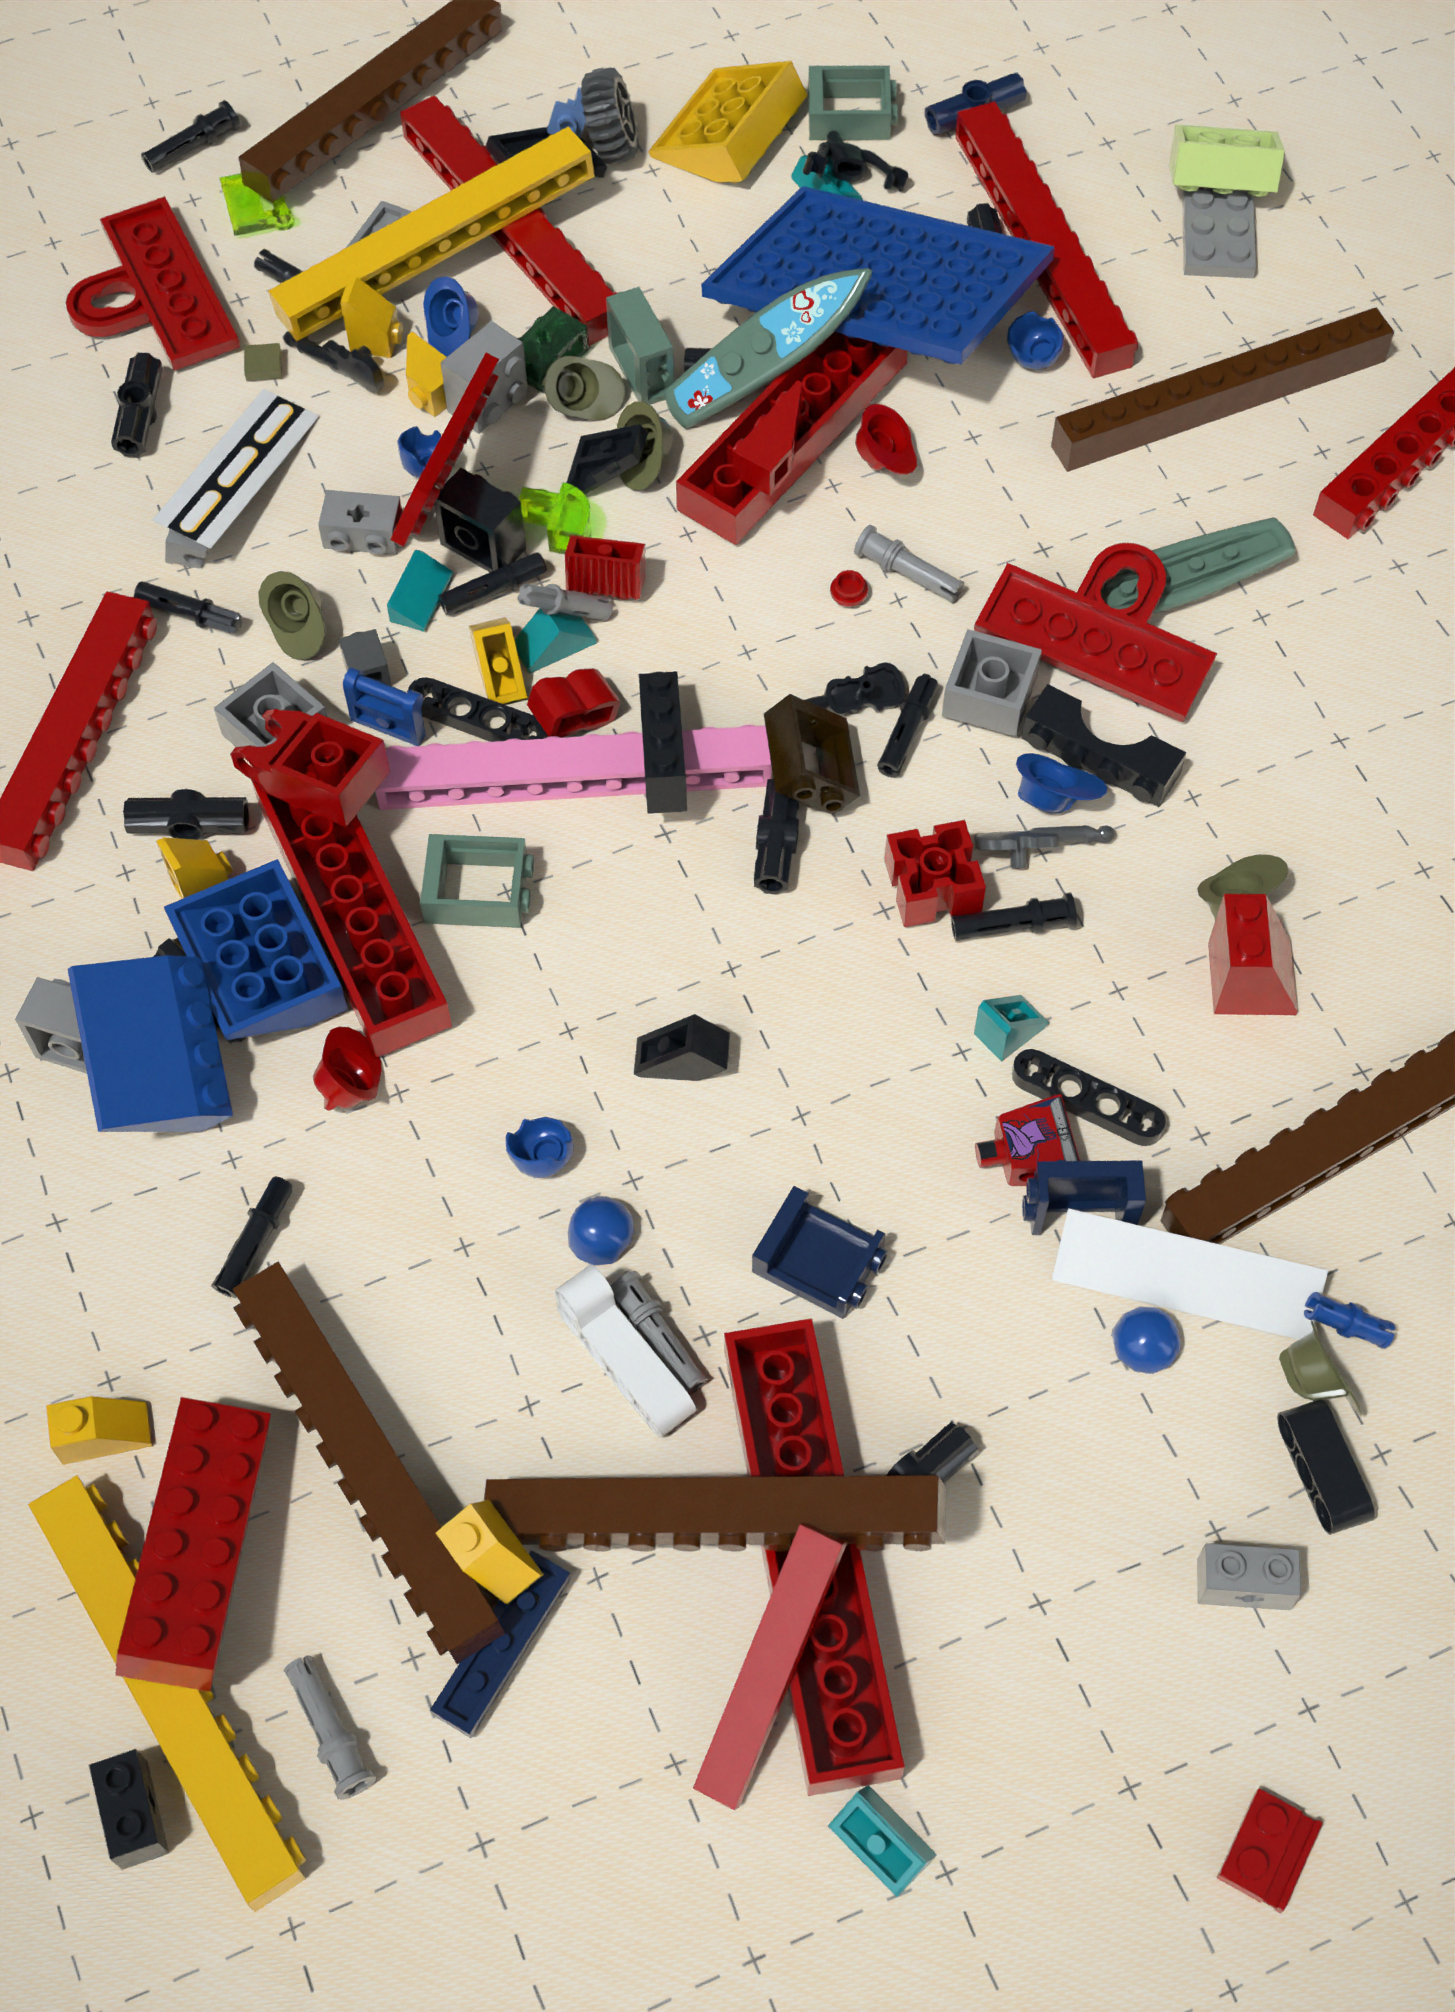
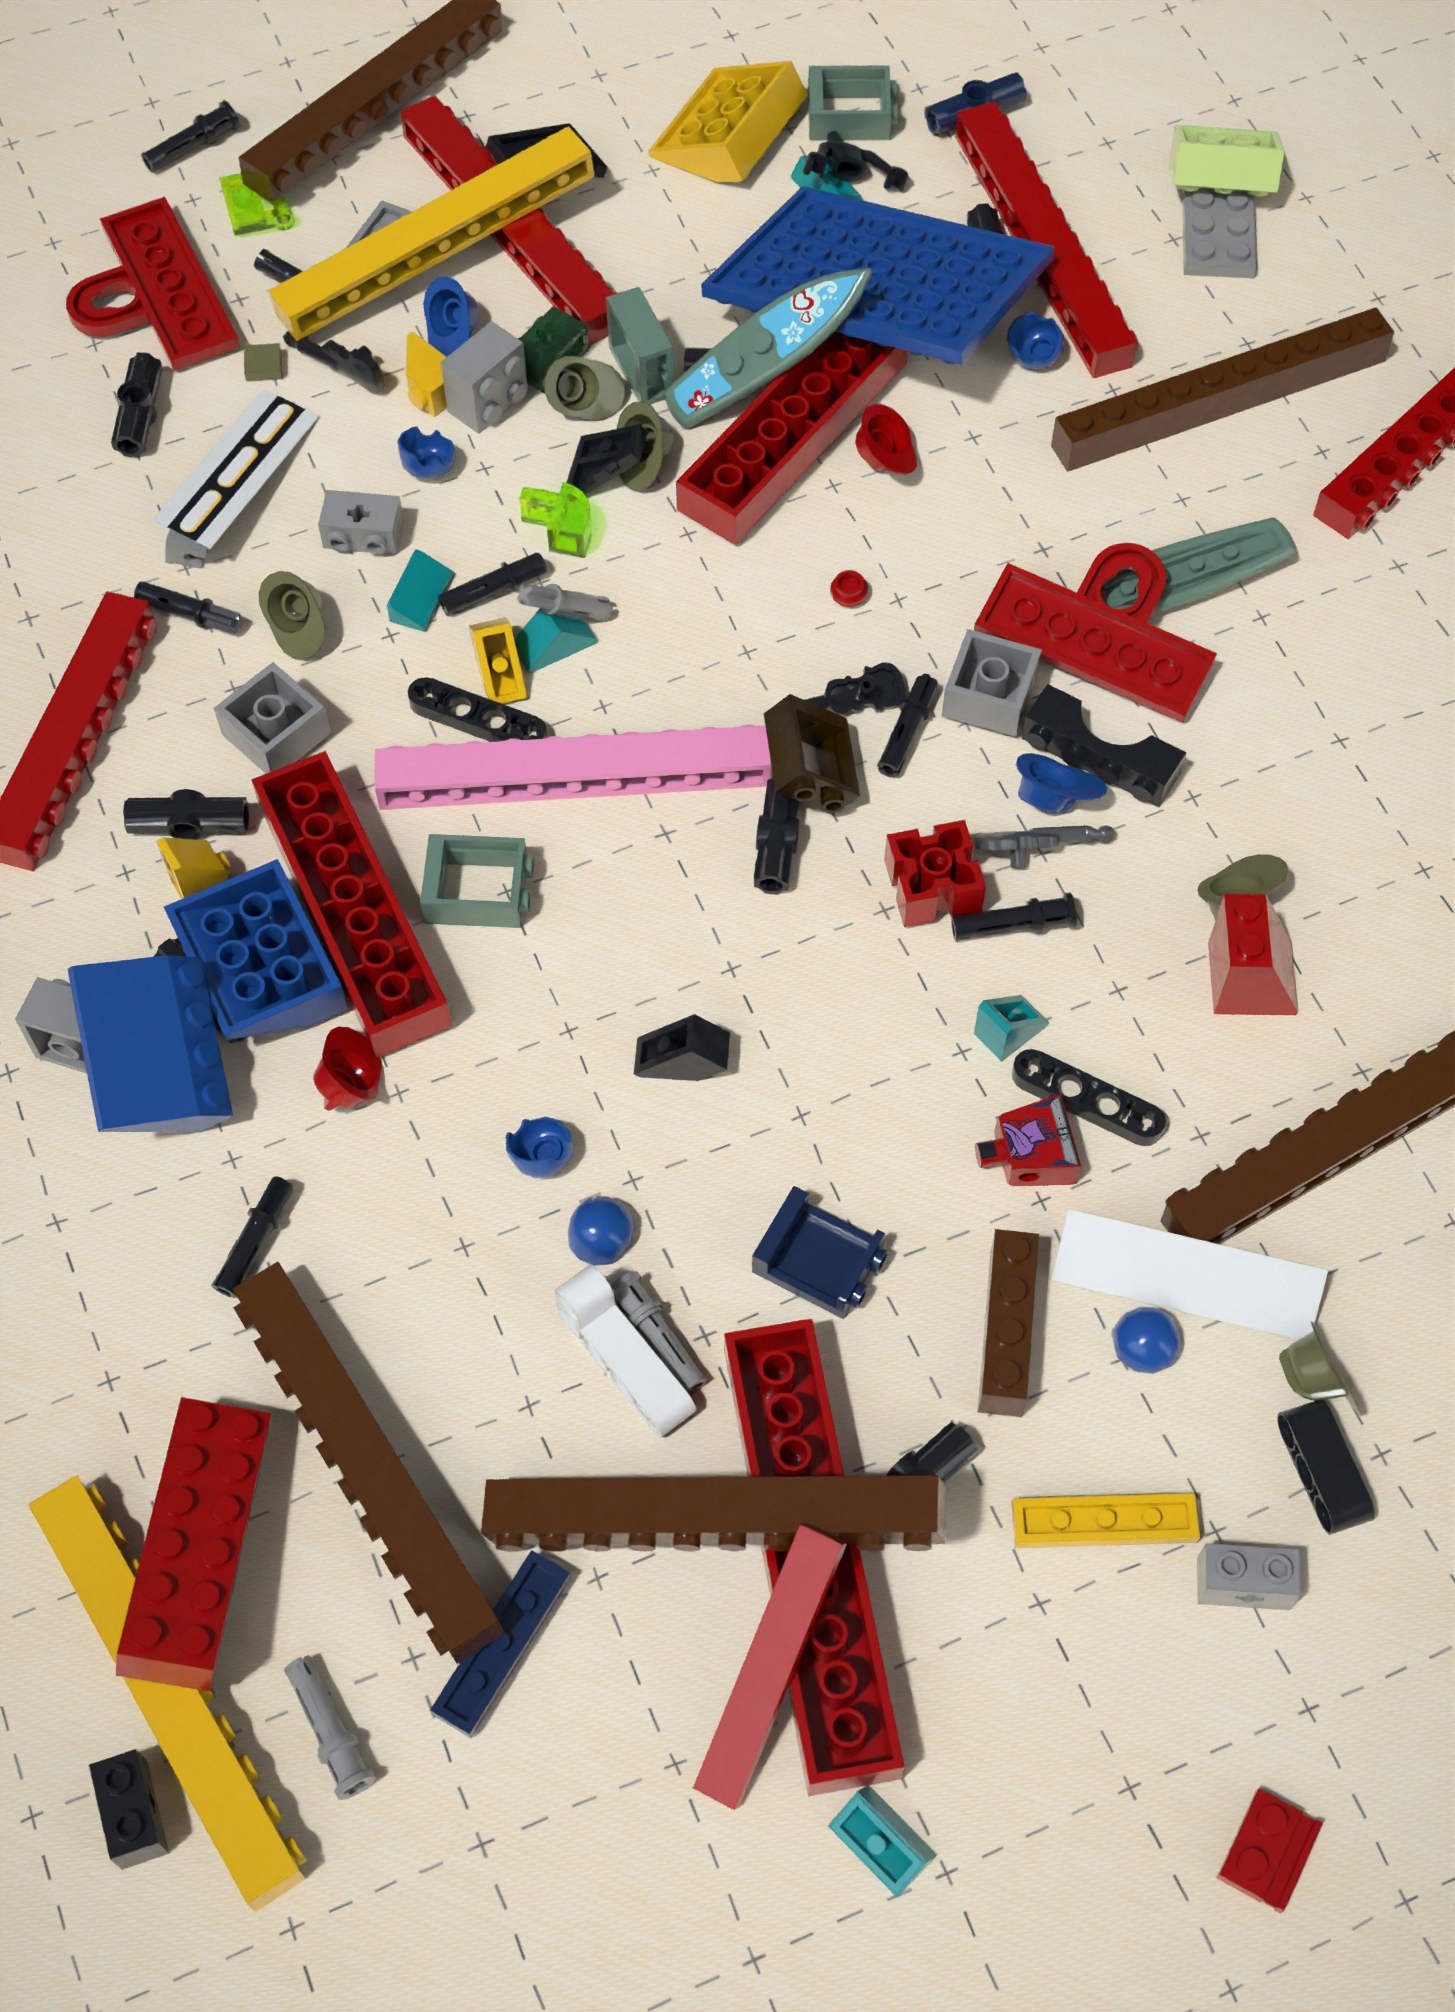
(97, 1428): yellow slope -> none
(316, 764): red brick -> none
(366, 654): dark grey brick -> none
(369, 319): yellow slope -> none
(384, 707): blue plate -> none
(447, 451): red plate -> none
(480, 521): black brick -> none
(489, 1551): yellow slope -> none
(567, 115): medium blue bracket -> none
(573, 702): red brick -> none
(605, 567): red brick -> none
(609, 115): dark grey gear -> none
(662, 742): black arch -> none
(768, 450): red slope -> none
(894, 557): light grey pin -> none
(1008, 1323): none -> reddish brown brick
(1084, 1188): dark blue panel -> none
(1105, 1520): none -> yellow plate
(1349, 1320): blue pin -> none

